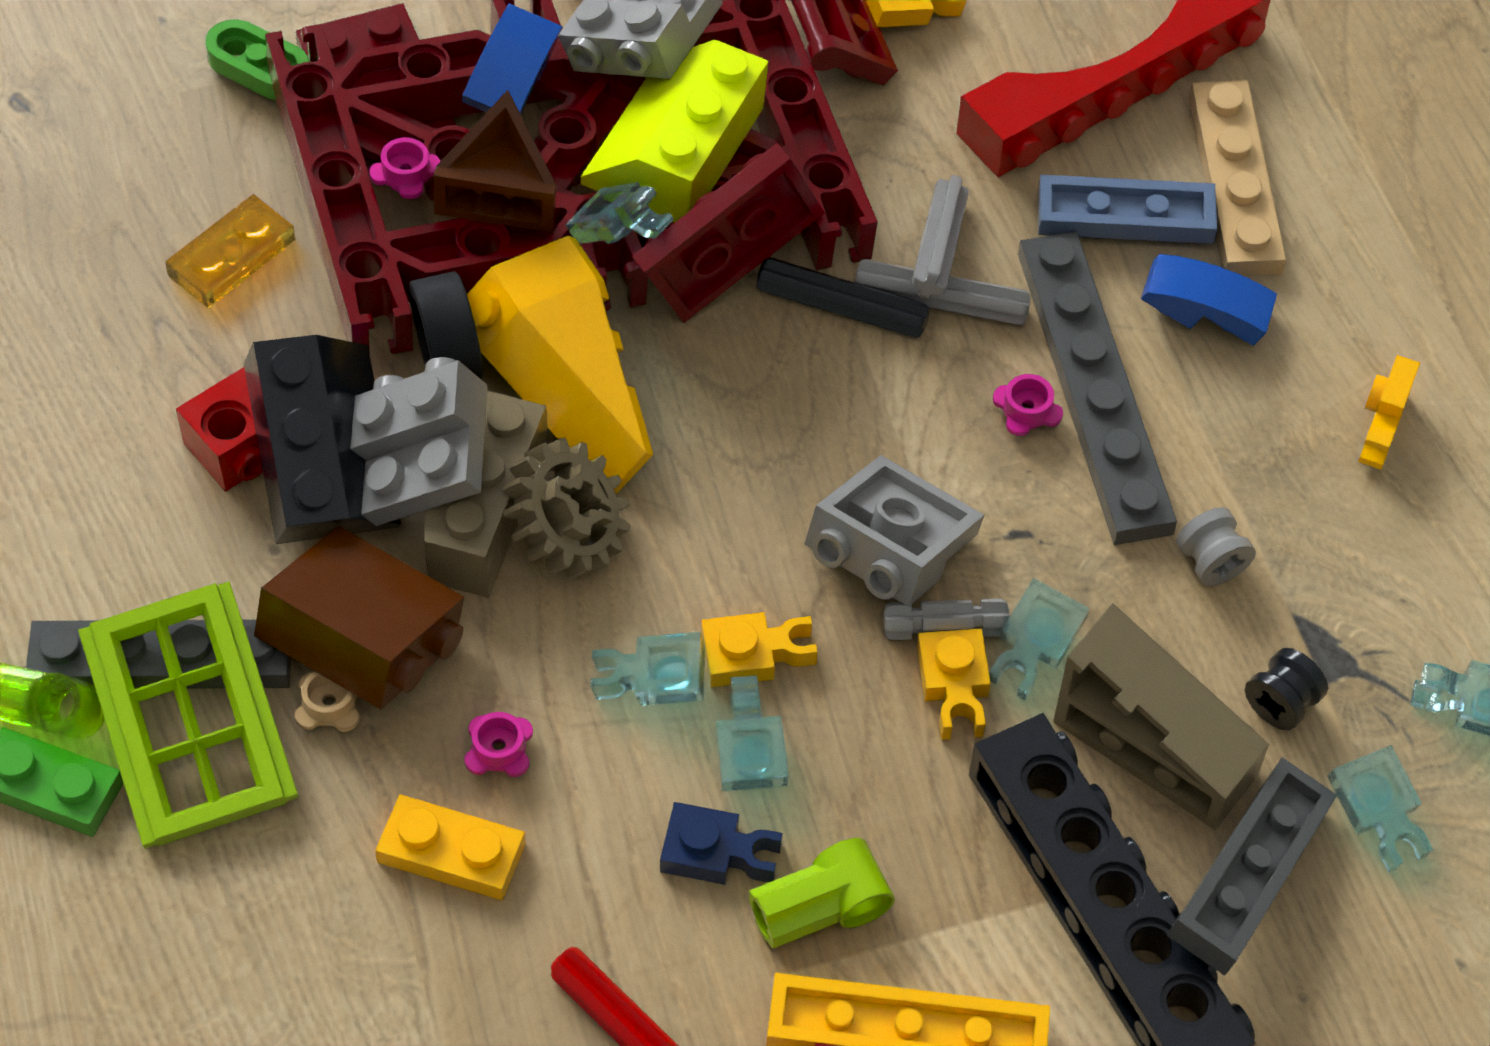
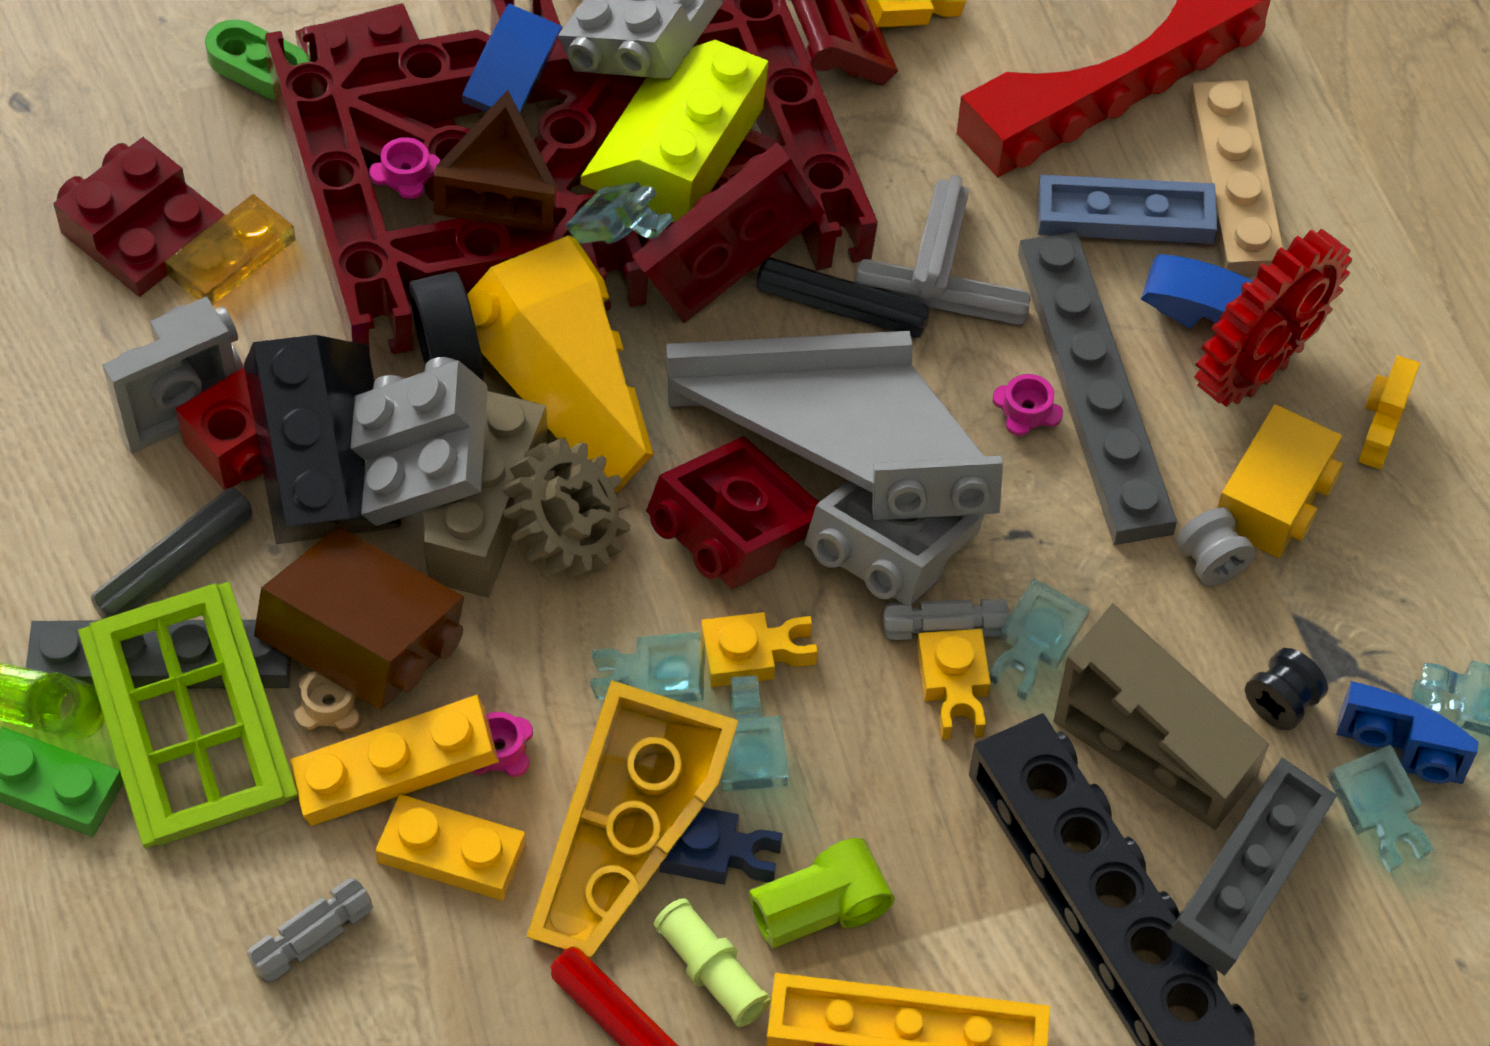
(133, 213): none -> dark red plate
(172, 554): none -> dark grey axle
(185, 359): none -> light grey plate
(310, 930): none -> light grey axle
(393, 760): none -> yellow plate
(634, 799): none -> yellow wedge
(712, 962): none -> yellowish green pin
(731, 511): none -> dark red plate
(848, 408): none -> light grey piece
(1273, 317): none -> red gear
(1280, 479): none -> yellow brick
(1427, 741): none -> blue slope

